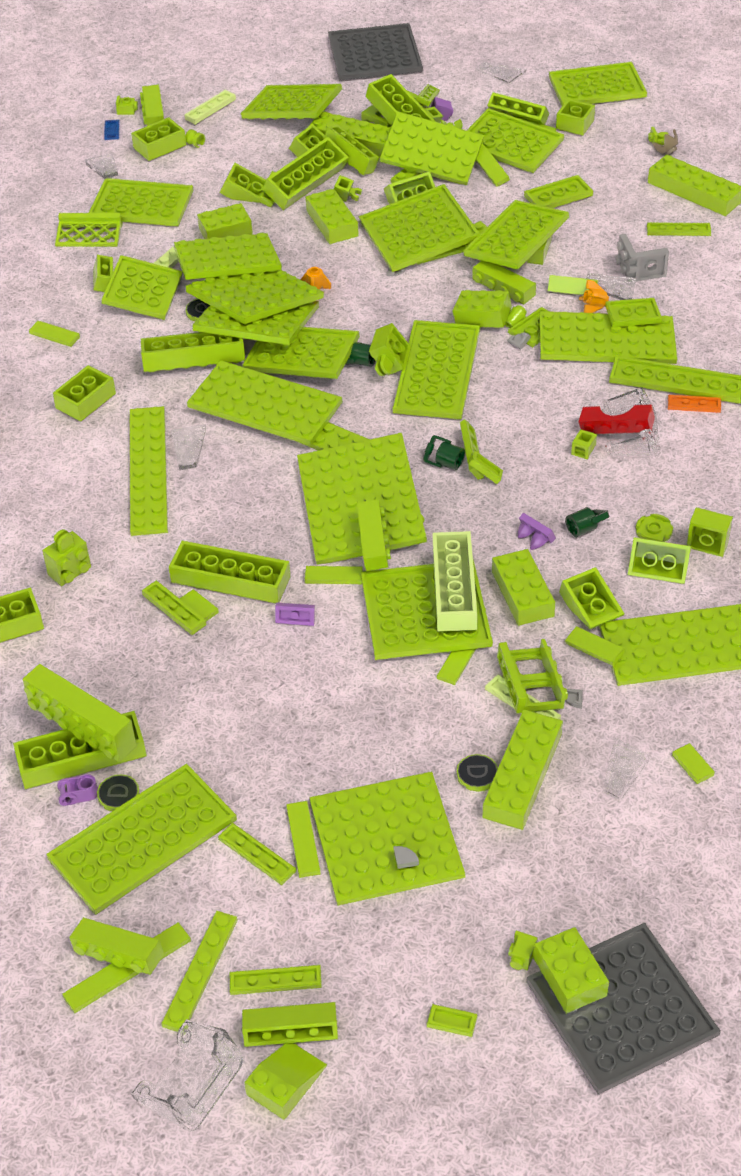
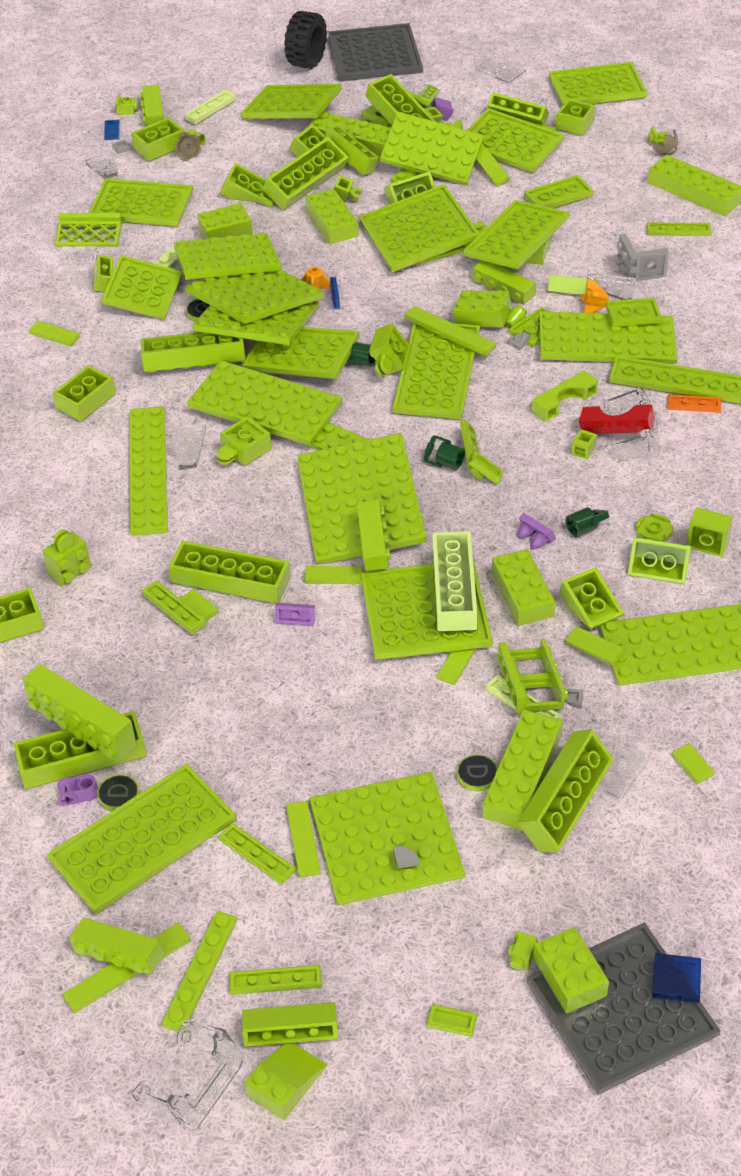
(121, 146): none -> light grey tile
(184, 139): none -> dark tan piece
(243, 442): none -> lime brick
(305, 39): none -> black tyre
(334, 293): none -> clear blue tile
(450, 331): none -> lime tile
(565, 791): none -> lime brick
(579, 386): none -> lime arch
(677, 977): none -> clear blue tile

